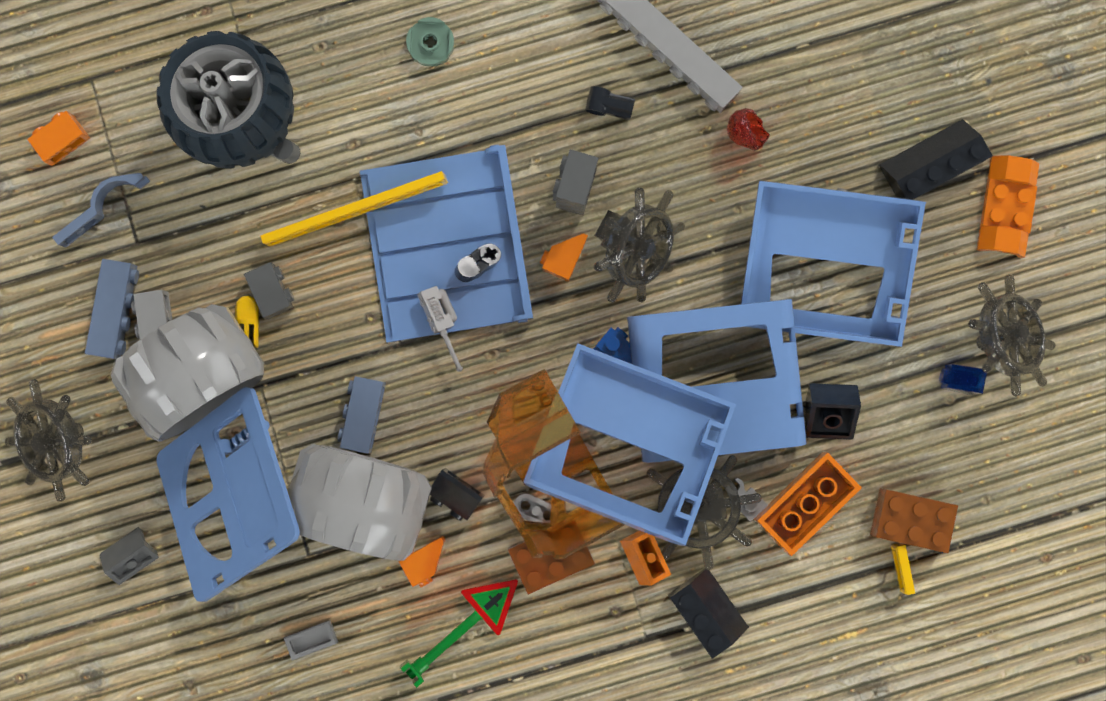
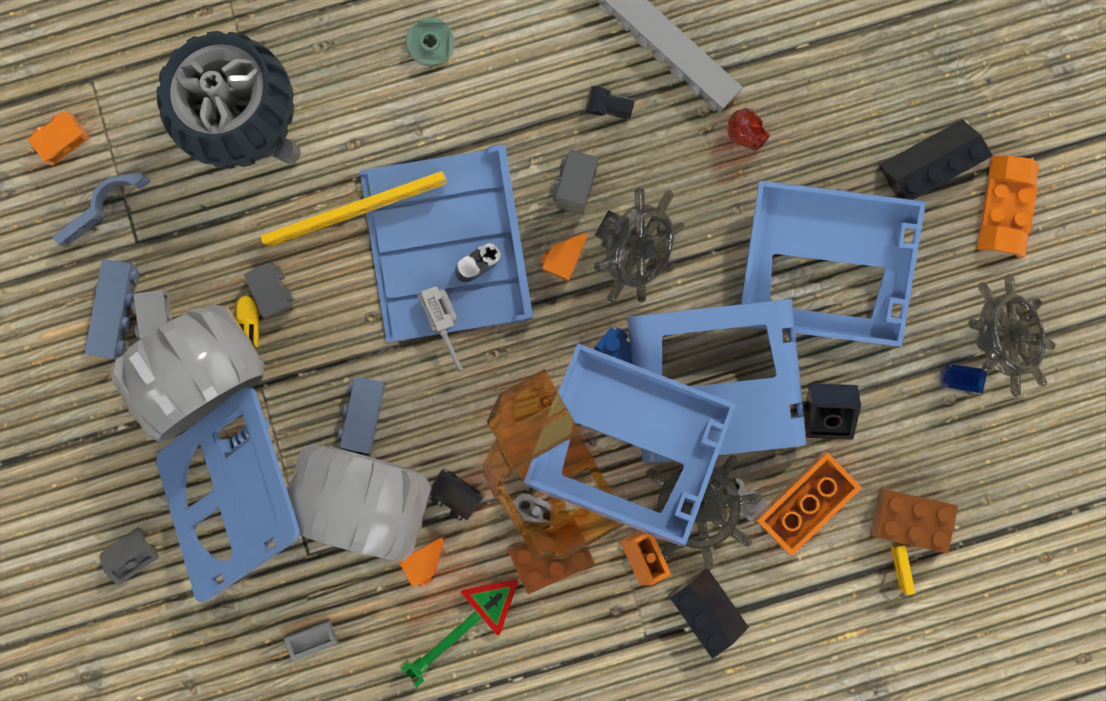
(48, 440): clear smoke piece -> none

